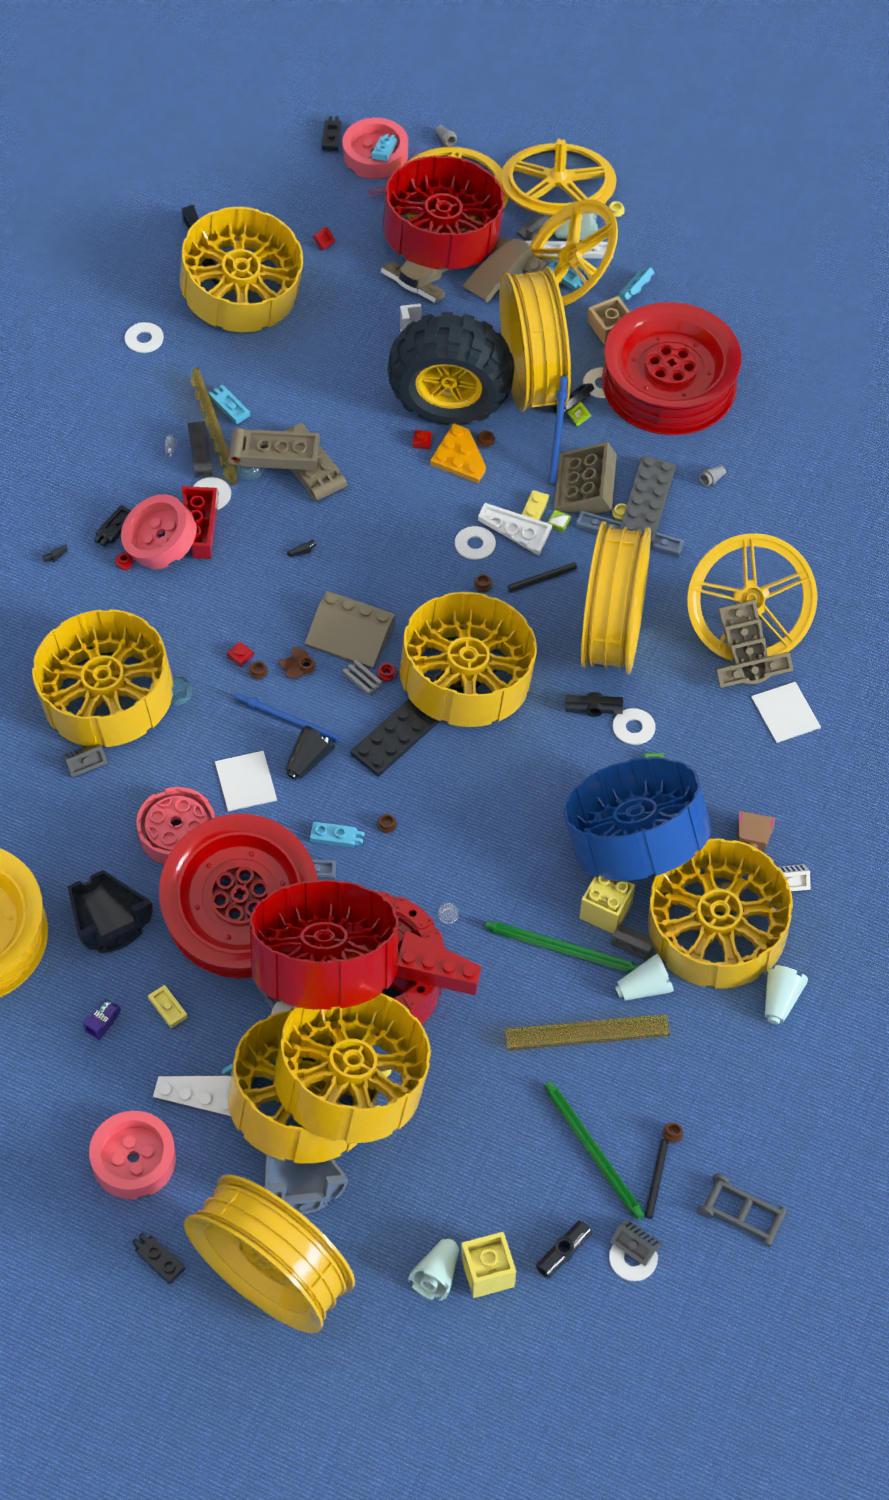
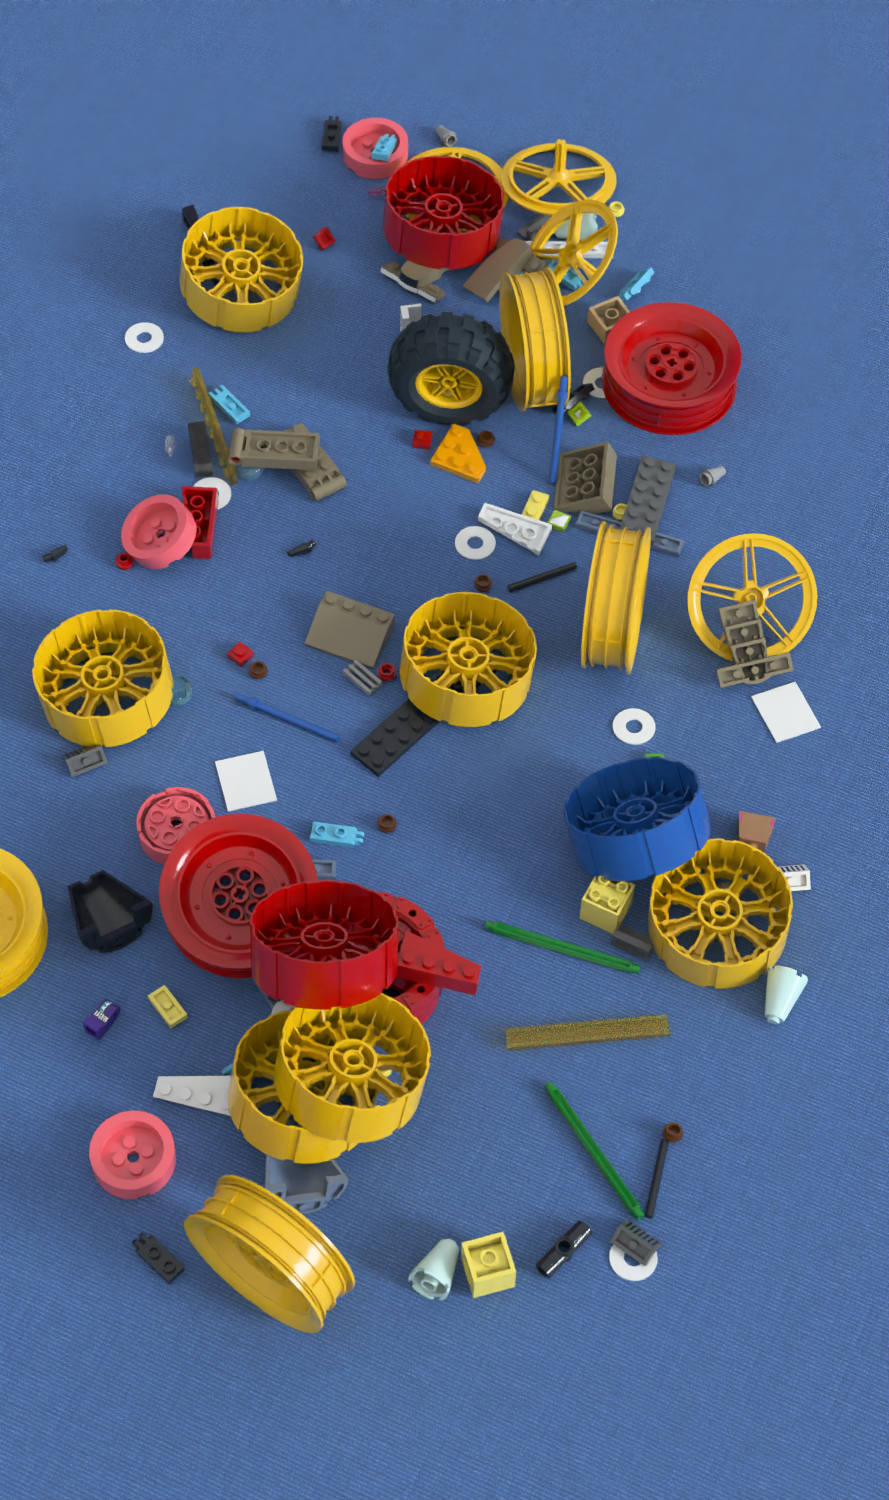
(112, 527): black hinge -> none
(295, 664): reddish brown plate -> none
(307, 752): black cone -> none
(448, 913): clear tile -> none
(594, 704): black piece -> none
(645, 980): light aqua cone -> none
(722, 1182): dark grey piece -> none

